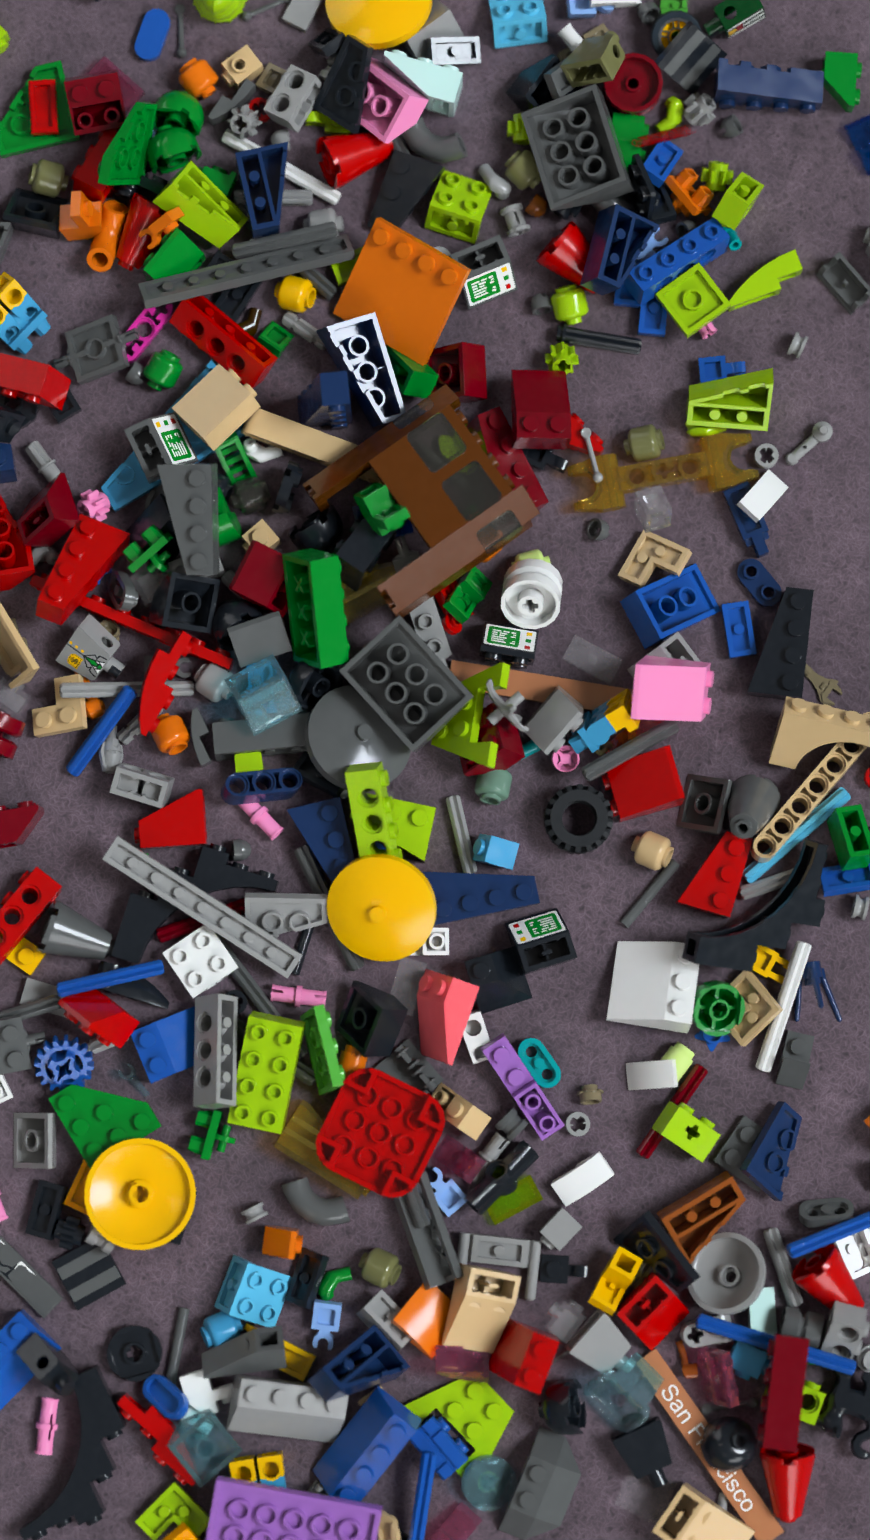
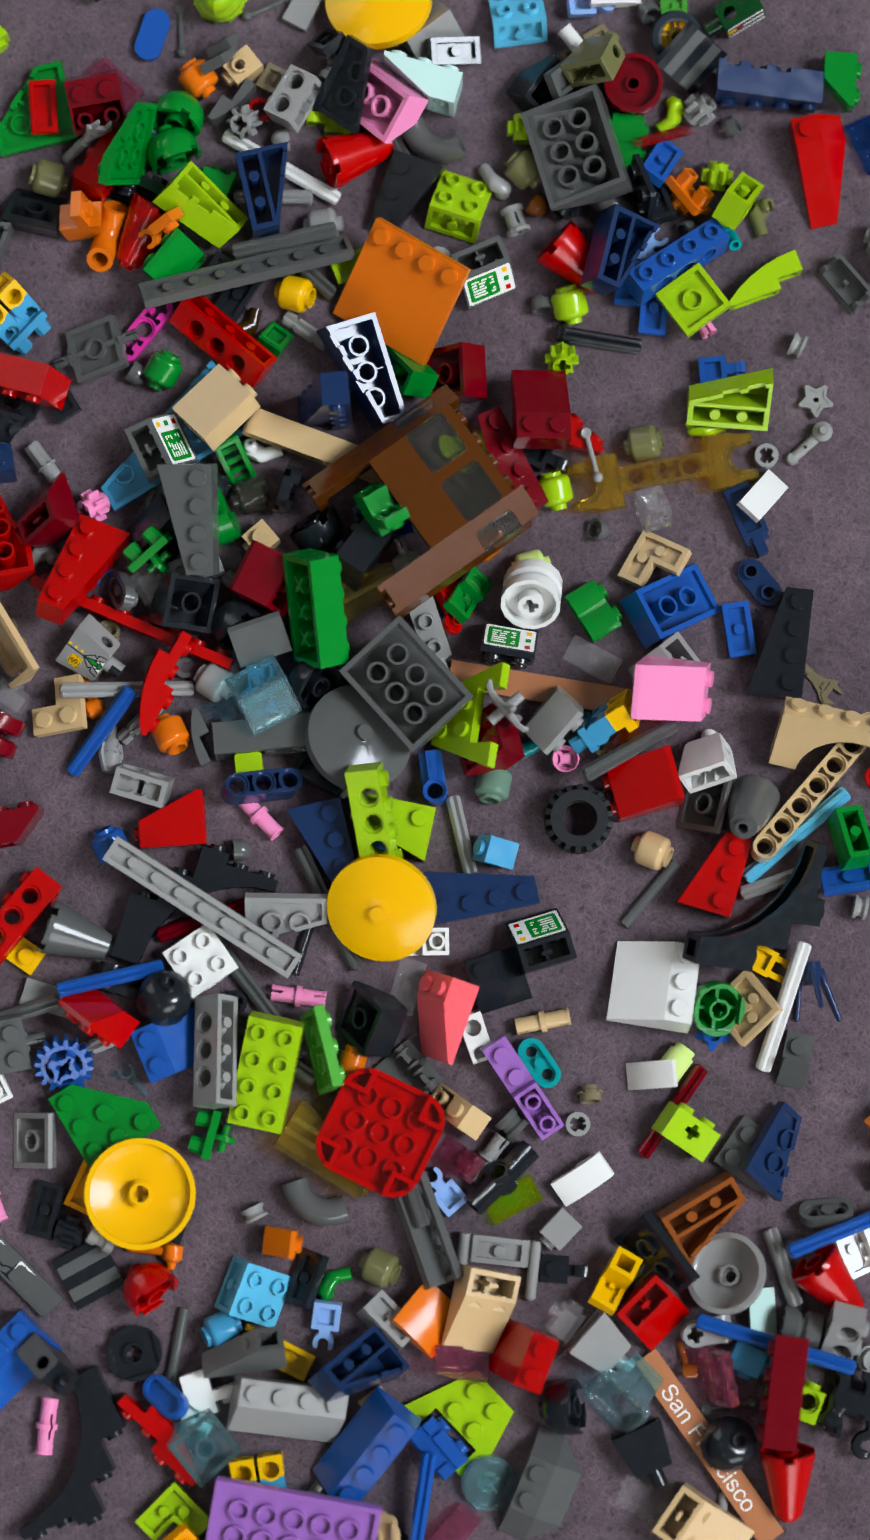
(92, 132): none -> light grey piece
(103, 840): none -> blue head
(146, 1286): none -> red cylinder
(164, 997): none -> black cylinder
(170, 1253): none -> orange piece
(220, 53): none -> dark grey slope
(433, 775): none -> blue piece
(543, 1021): none -> tan pin
(557, 489): none -> lime head
(593, 610): none -> green brick
(706, 762): none -> white torso
(759, 214): none -> olive arm
(815, 407): none -> light grey plate
(819, 157): none -> red wedge

